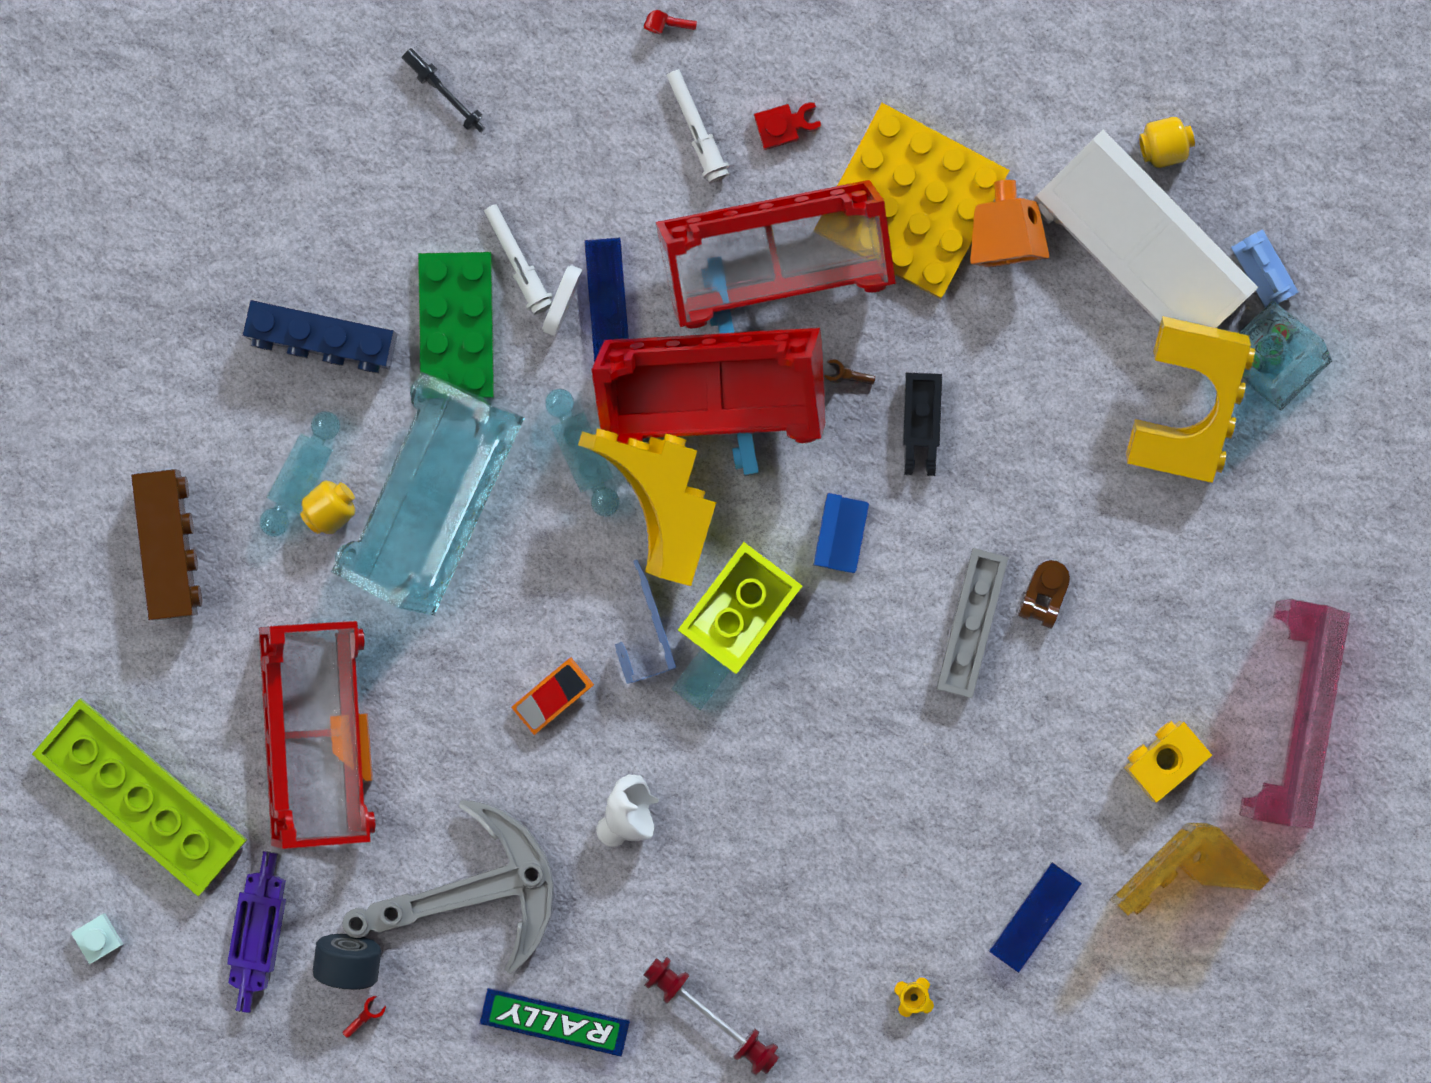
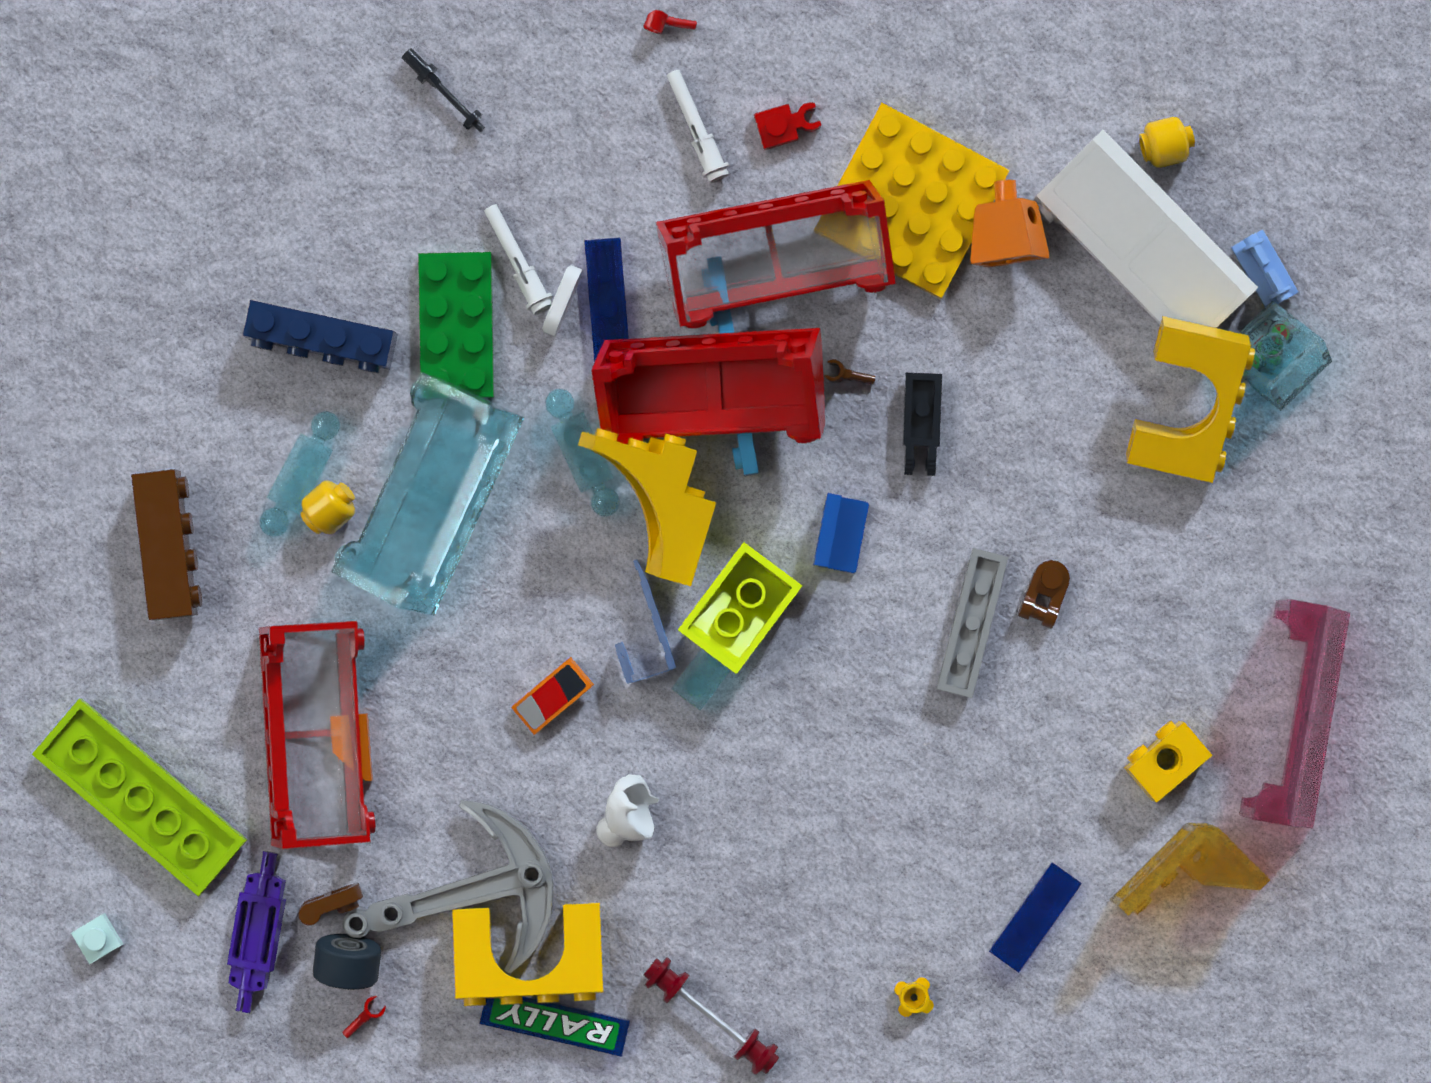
(342, 899): none -> reddish brown plate
(481, 978): none -> yellow arch

